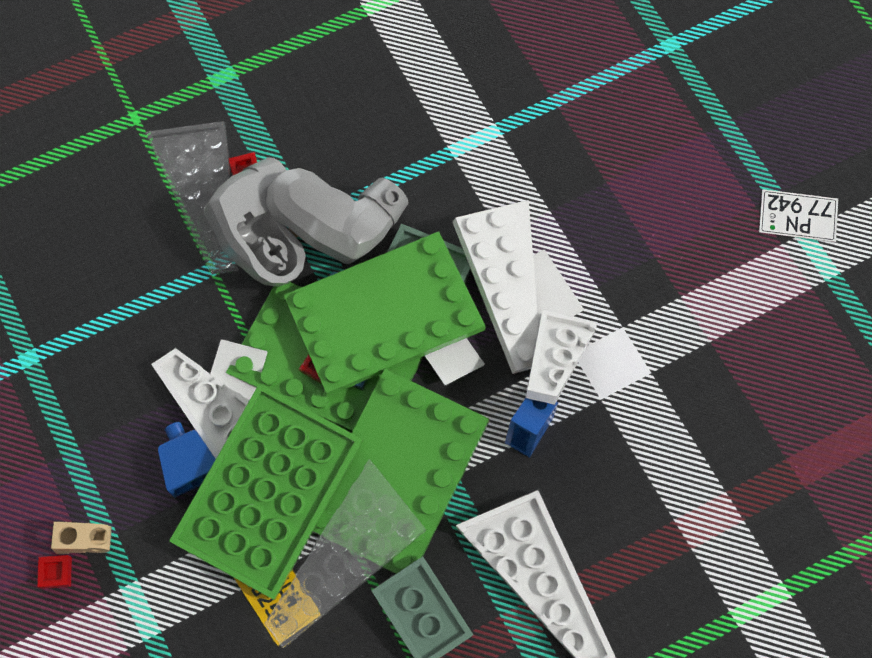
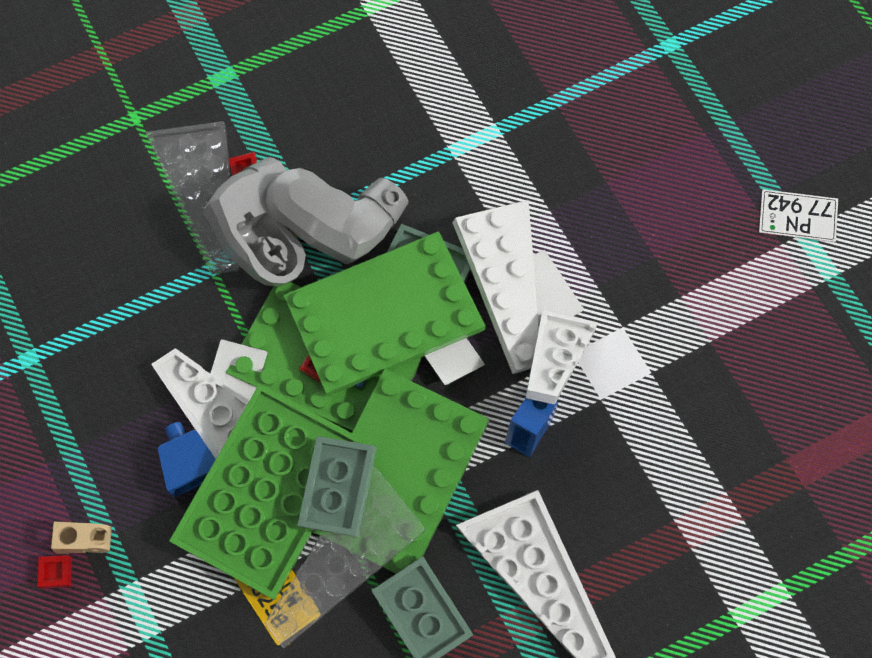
(337, 486): none -> sand green plate

